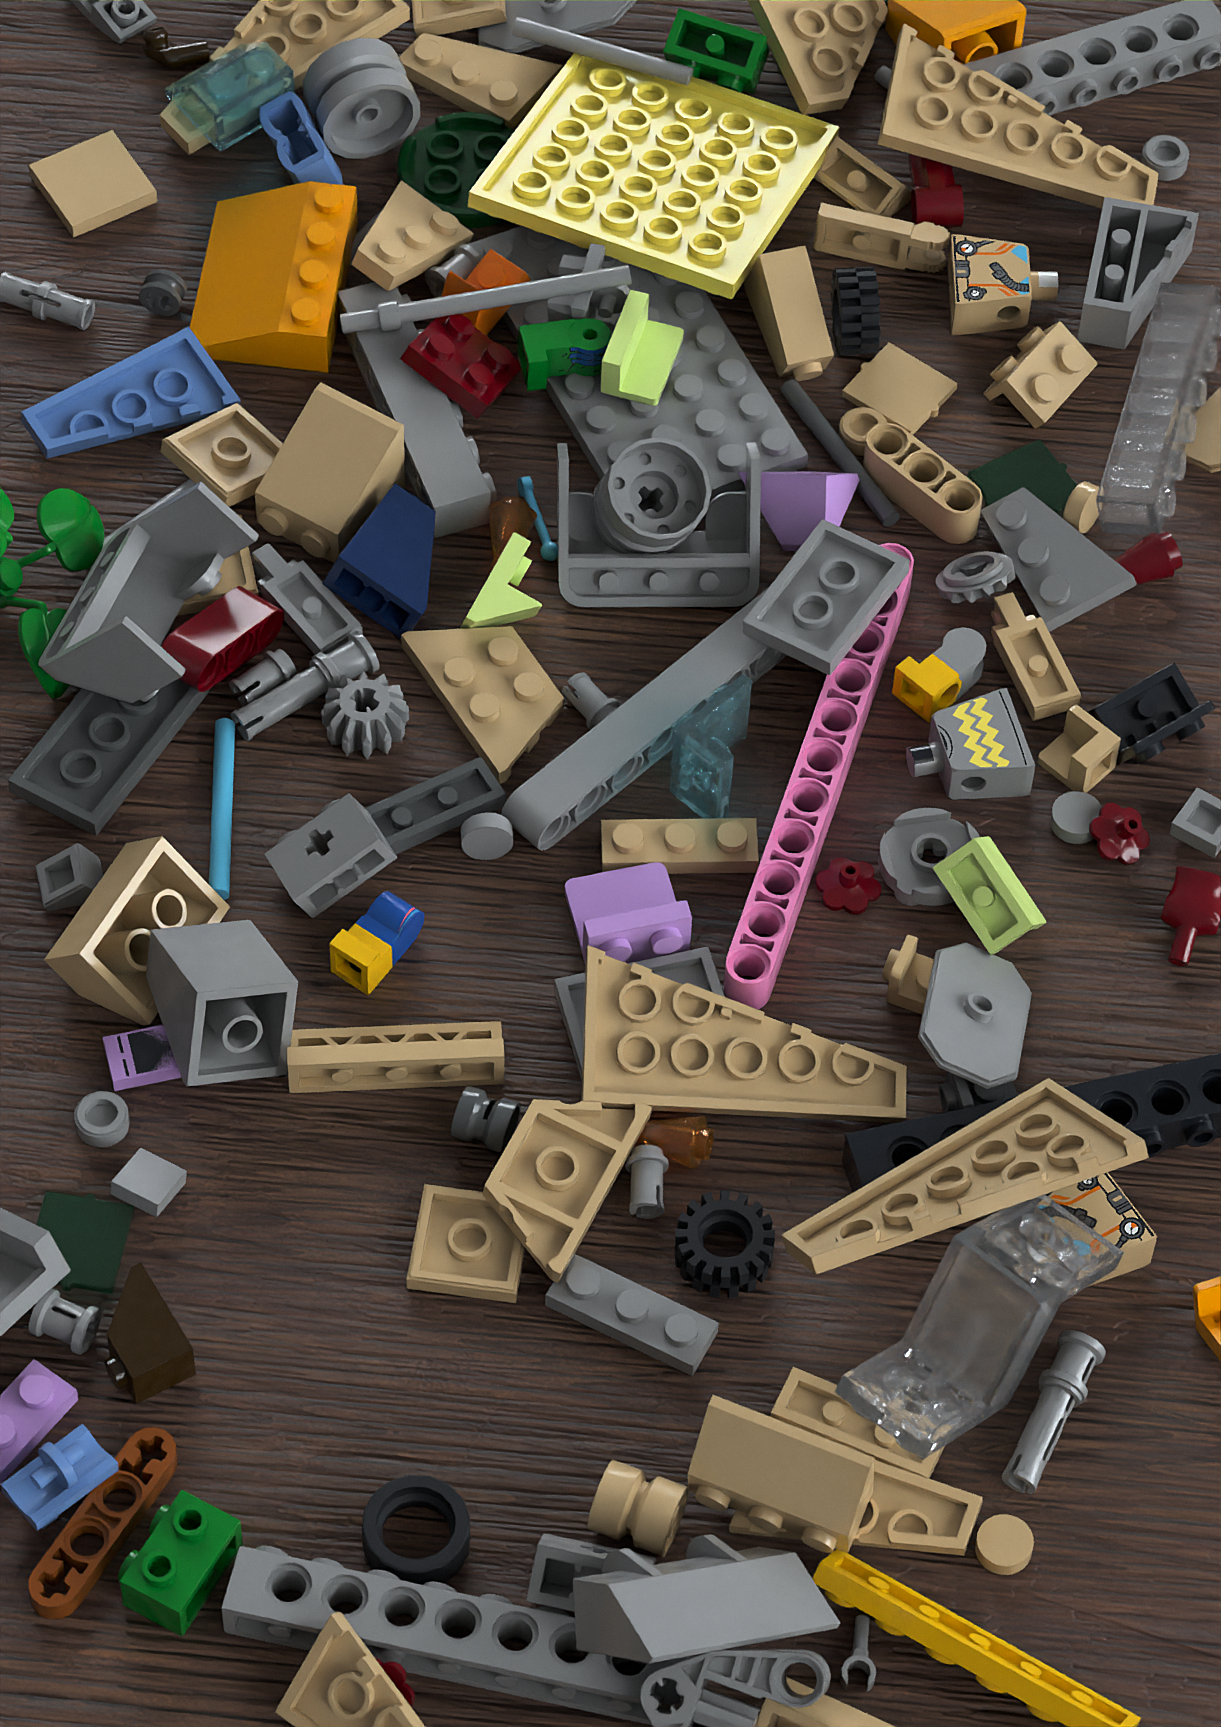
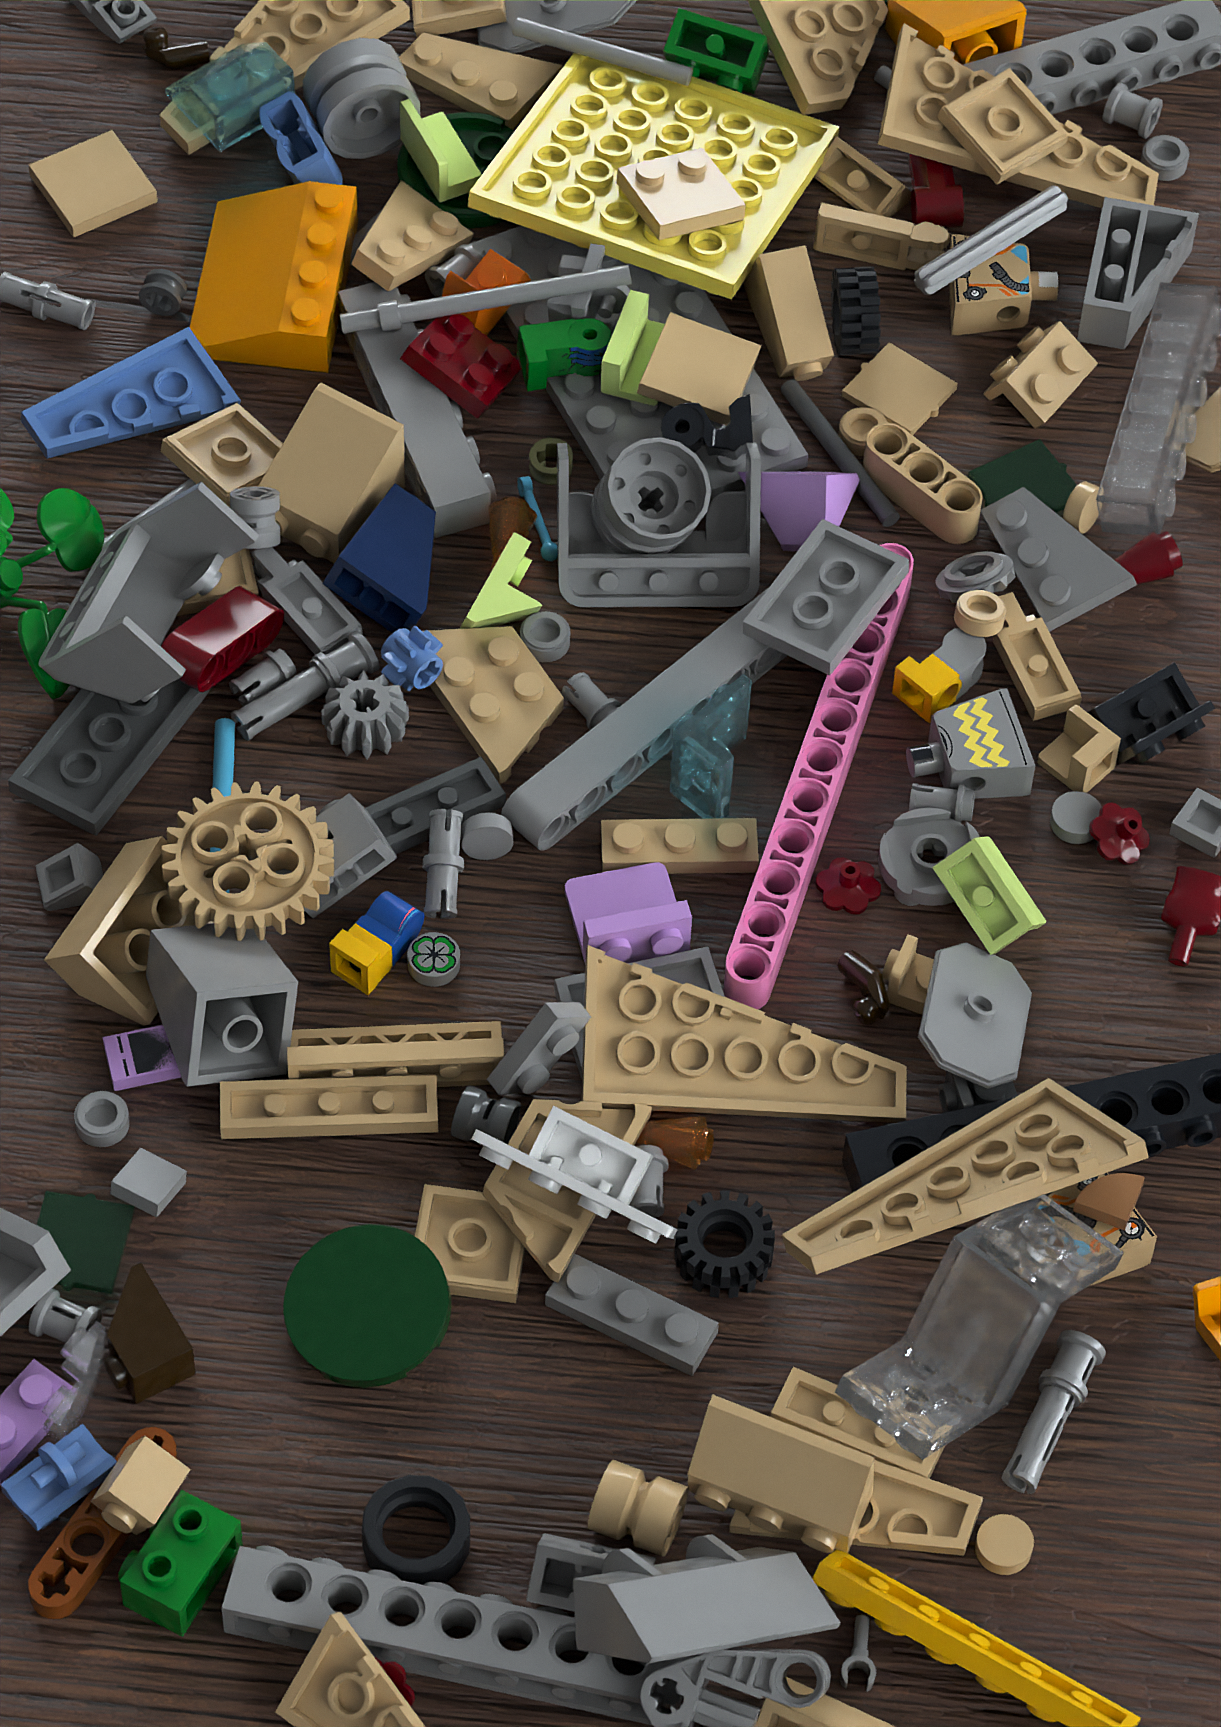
(82, 1366): none -> clear slope
(139, 1486): none -> tan brick
(248, 861): none -> tan gear
(258, 510): none -> light grey wheel
(328, 1107): none -> tan plate
(367, 1305): none -> dark green tile
(411, 658): none -> medium blue gear
(433, 959): none -> light grey tile
(437, 152): none -> yellowish green panel
(443, 864): none -> light grey pin
(537, 457): none -> olive bush
(539, 1047): none -> light grey plate
(546, 636): none -> light grey tile
(586, 1161): none -> white bracket
(680, 193): none -> plate
(693, 428): none -> black leg
(698, 367): none -> tan tile
(870, 981): none -> dark brown arm
(957, 801): none -> light grey pin
(980, 613): none -> tan tile
(990, 240): none -> light grey axle
(1003, 126): none -> tan tile
(1110, 1198): none -> medium nougat tile
(1132, 110): none -> light grey bush

